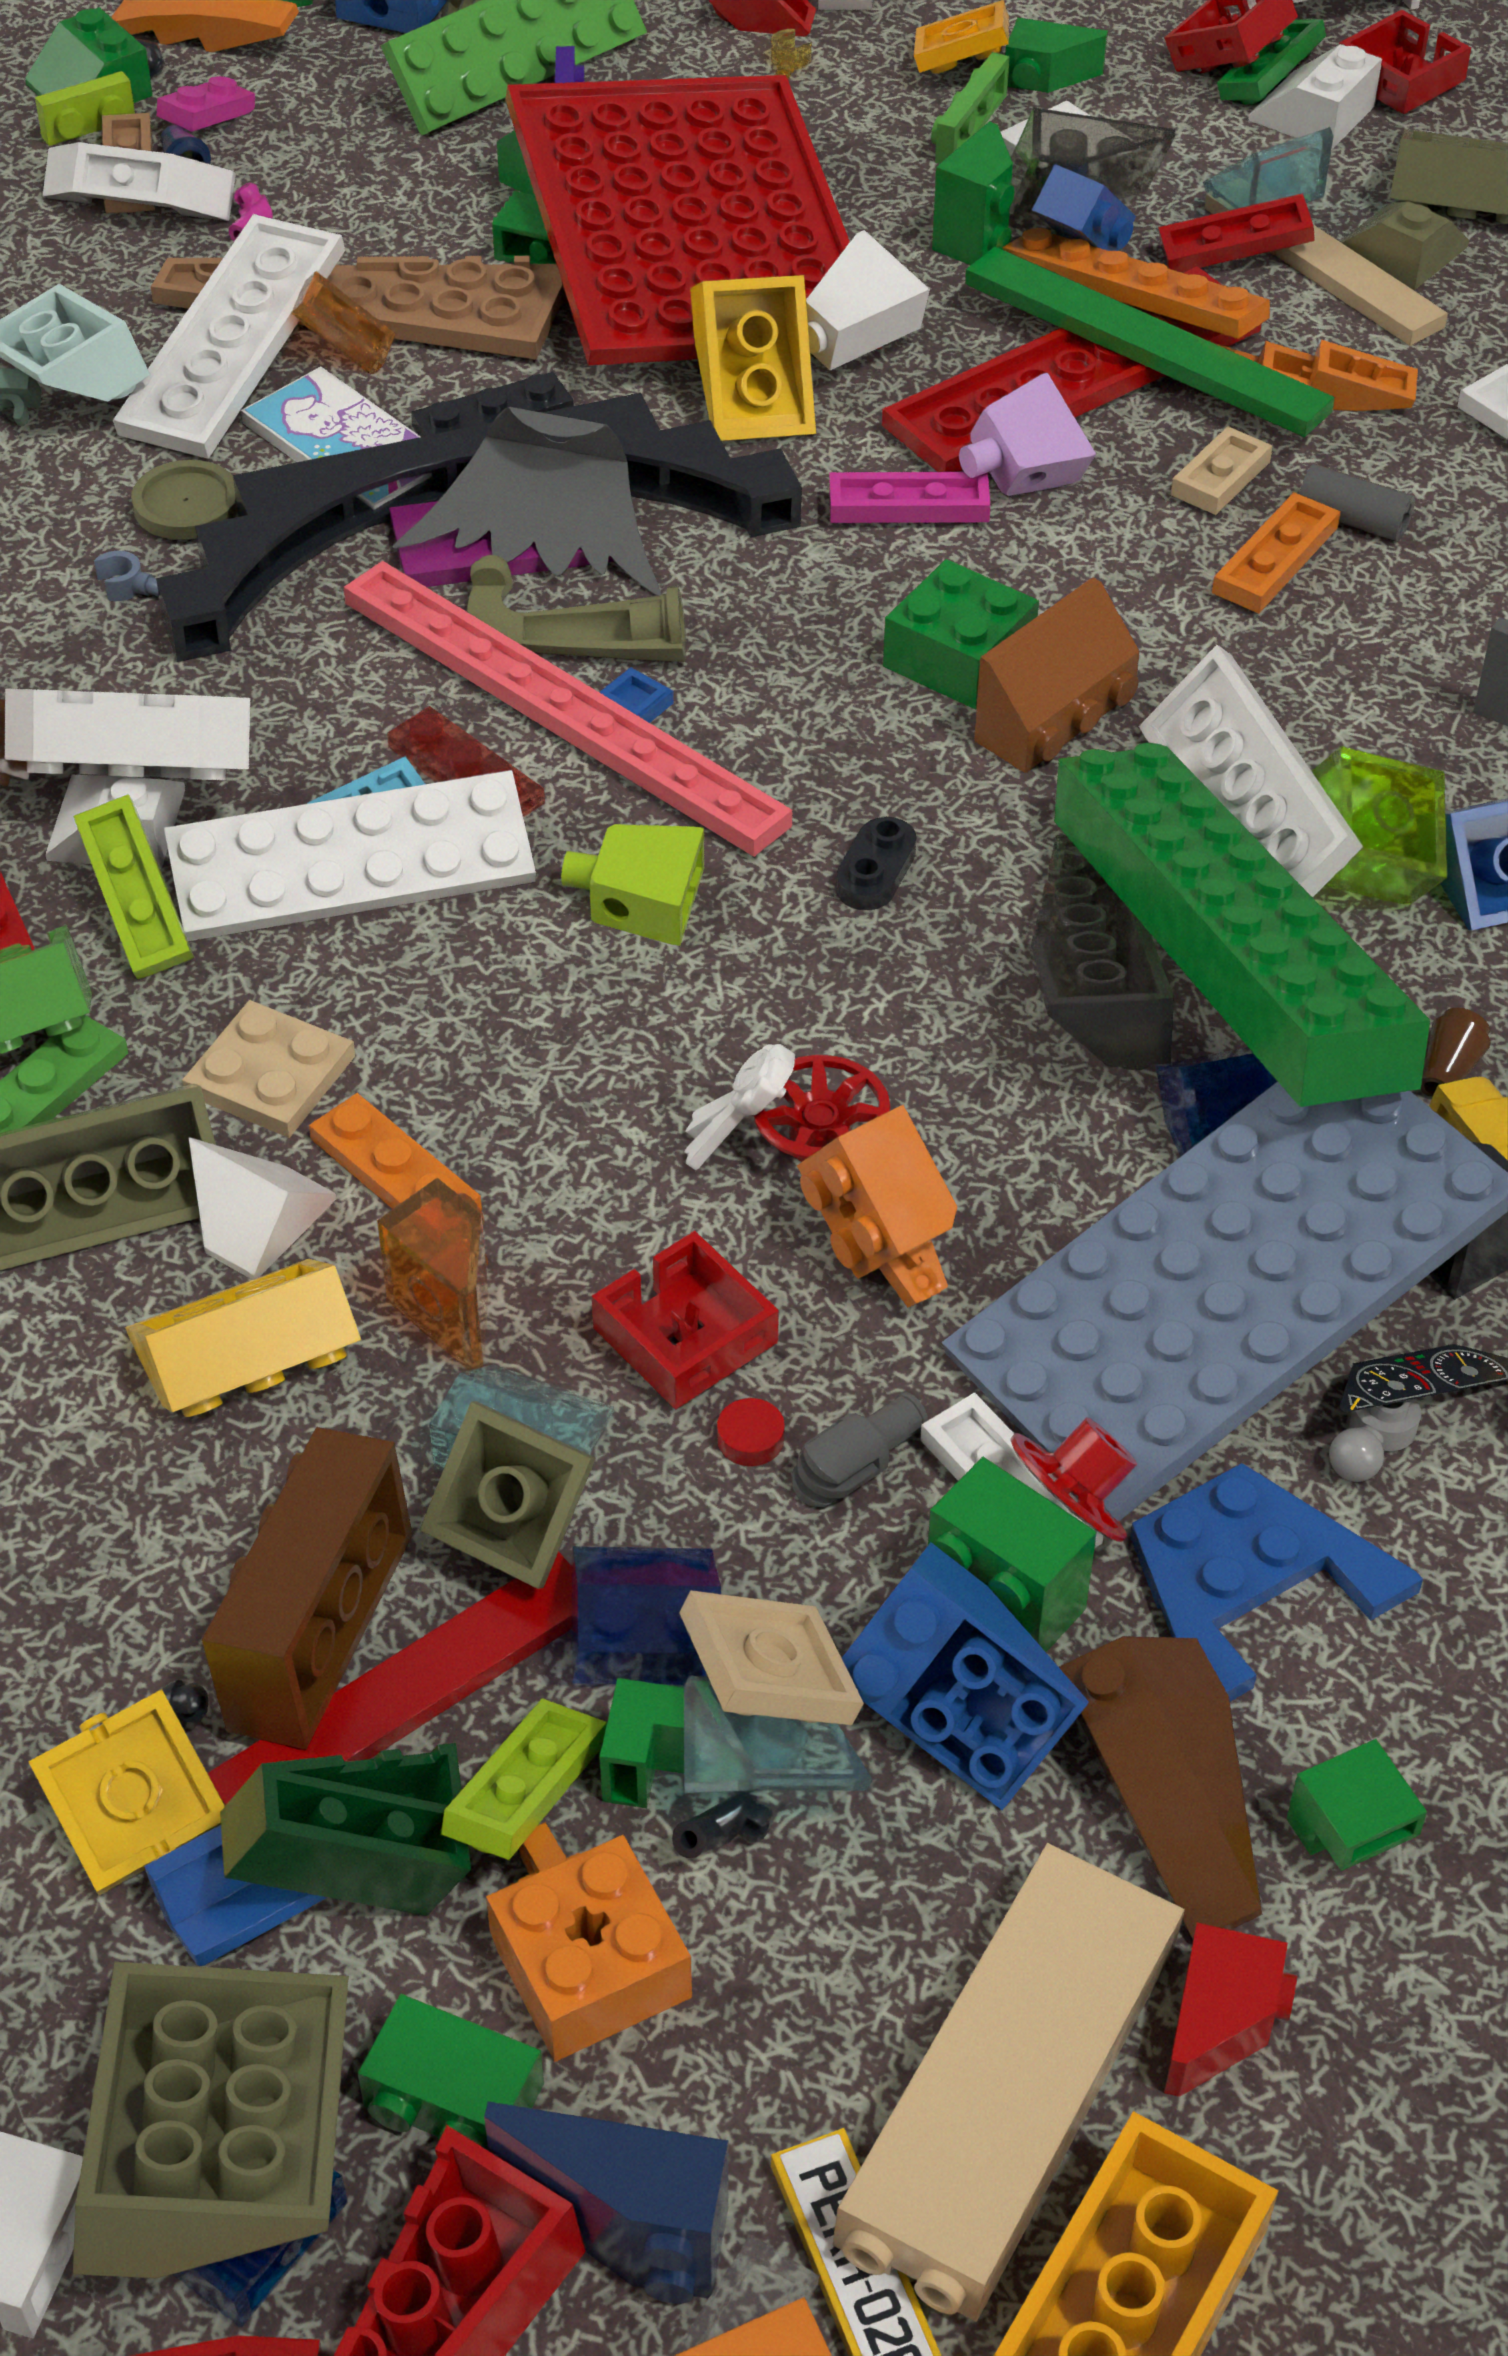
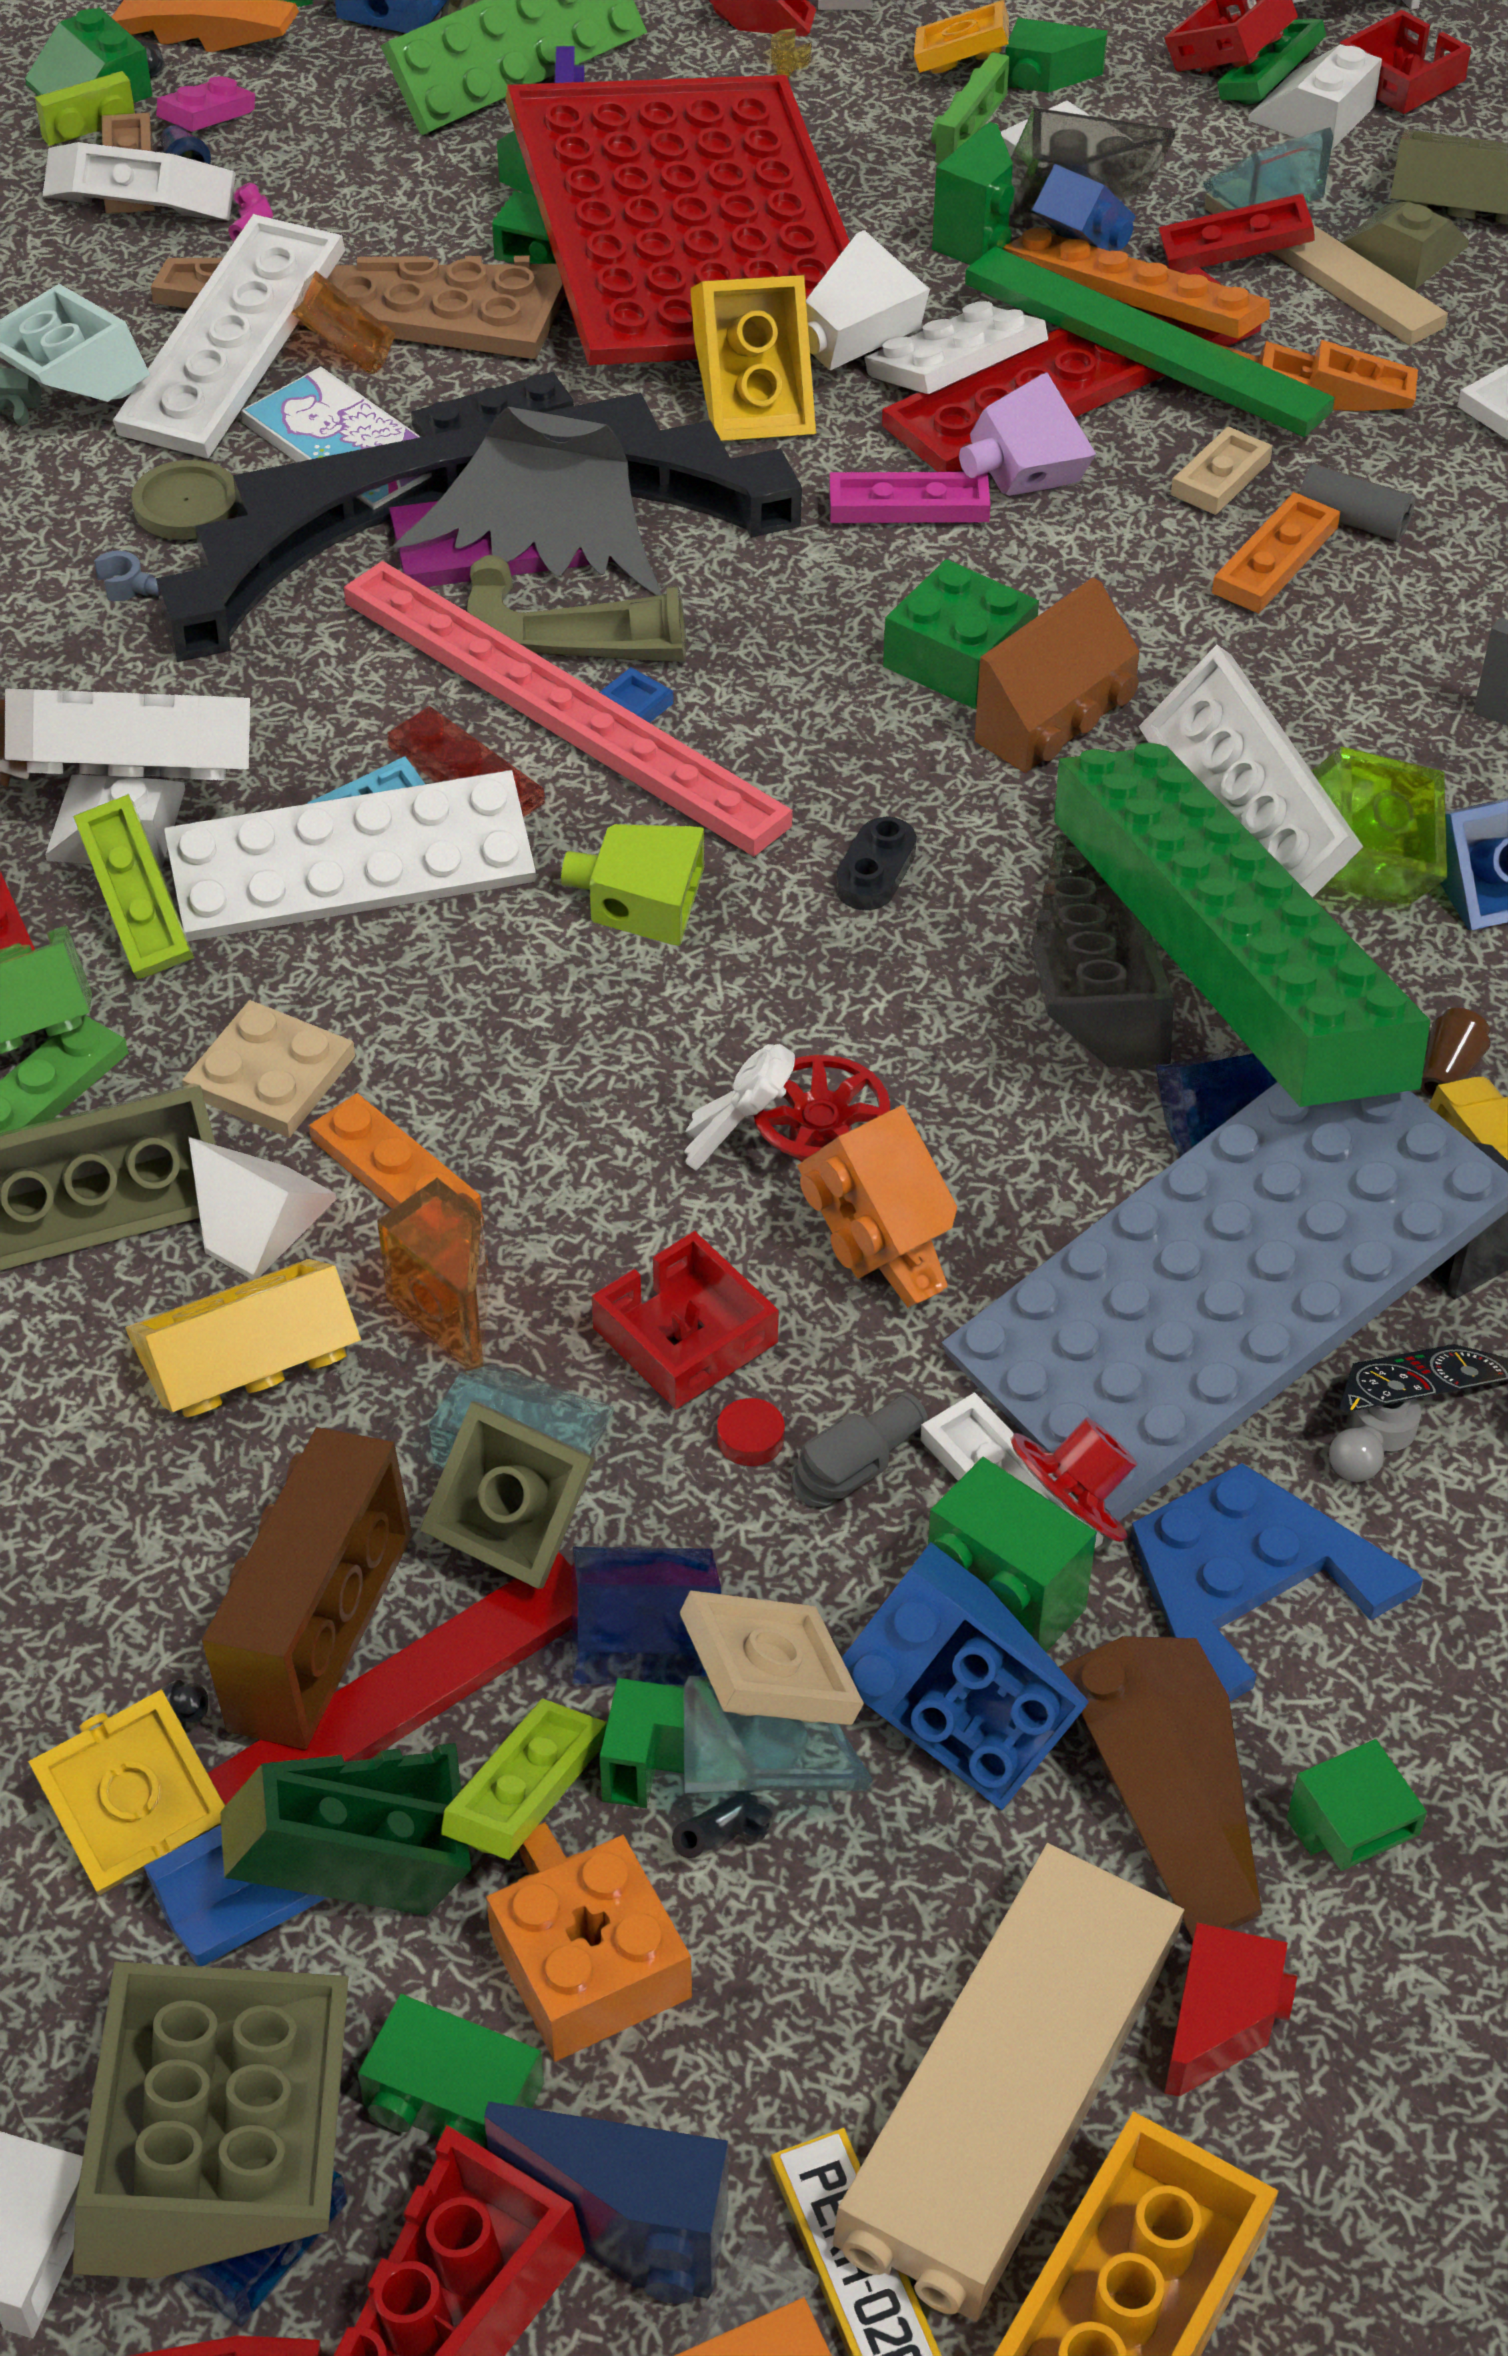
(955, 347): none -> white plate

